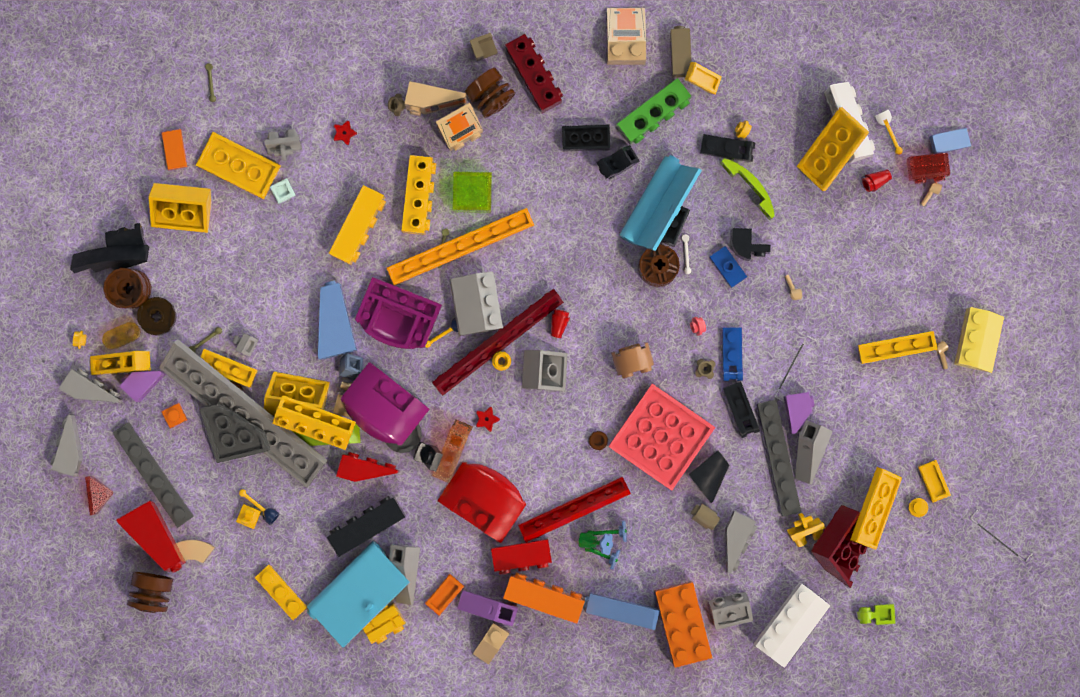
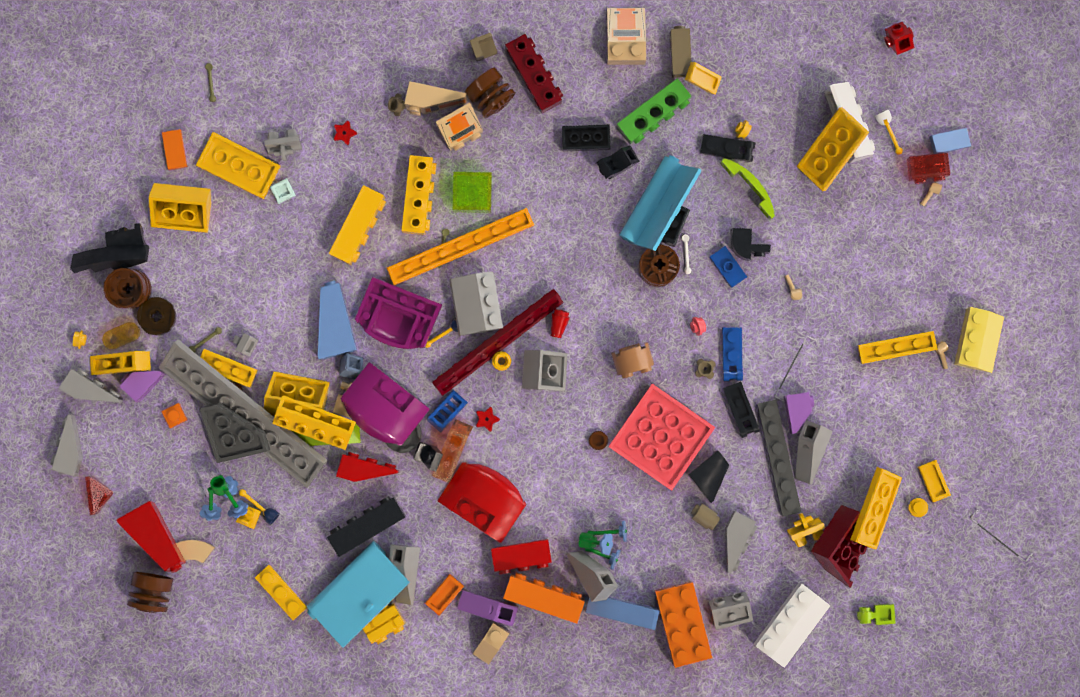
(153, 474): dark grey plate -> none
(227, 488): none -> plant
(440, 427): none -> blue slope
(574, 509): red plate -> none
(593, 576): none -> light grey slope
(876, 180): red cone -> none
(899, 38): none -> red brick

